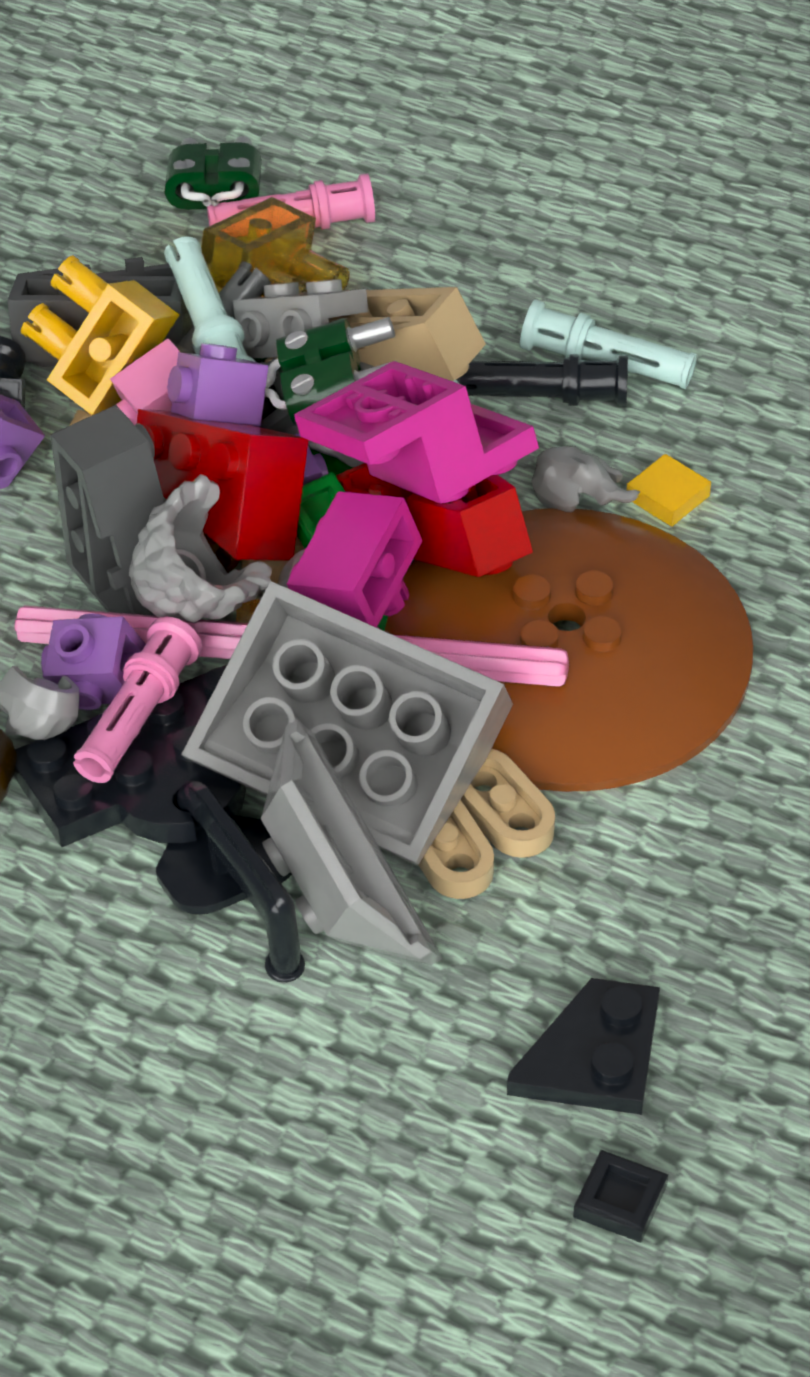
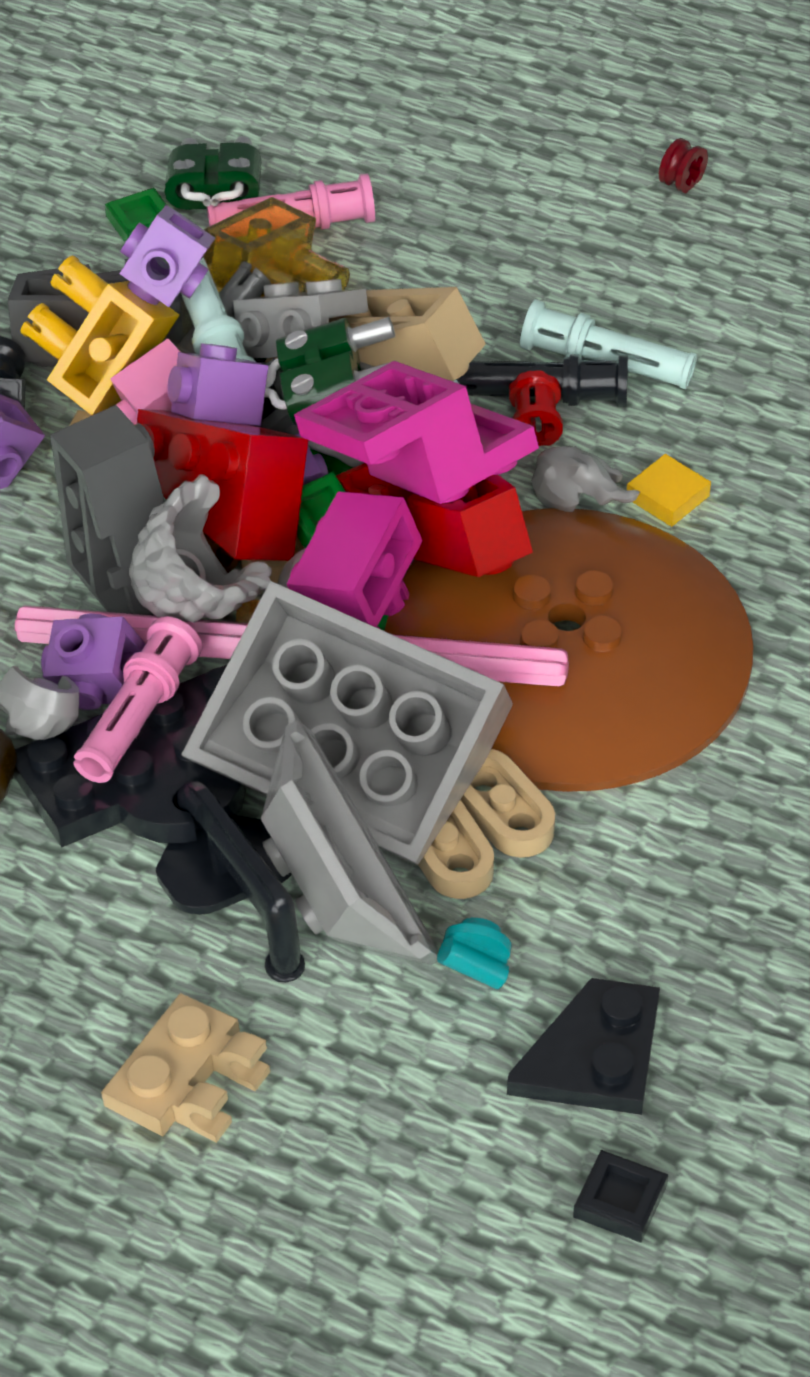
(132, 209): none -> green tile
(170, 1069): none -> tan plate
(177, 242): none -> brick
(477, 951): none -> teal plate
(546, 396): none -> red bush
(683, 165): none -> dark red bush

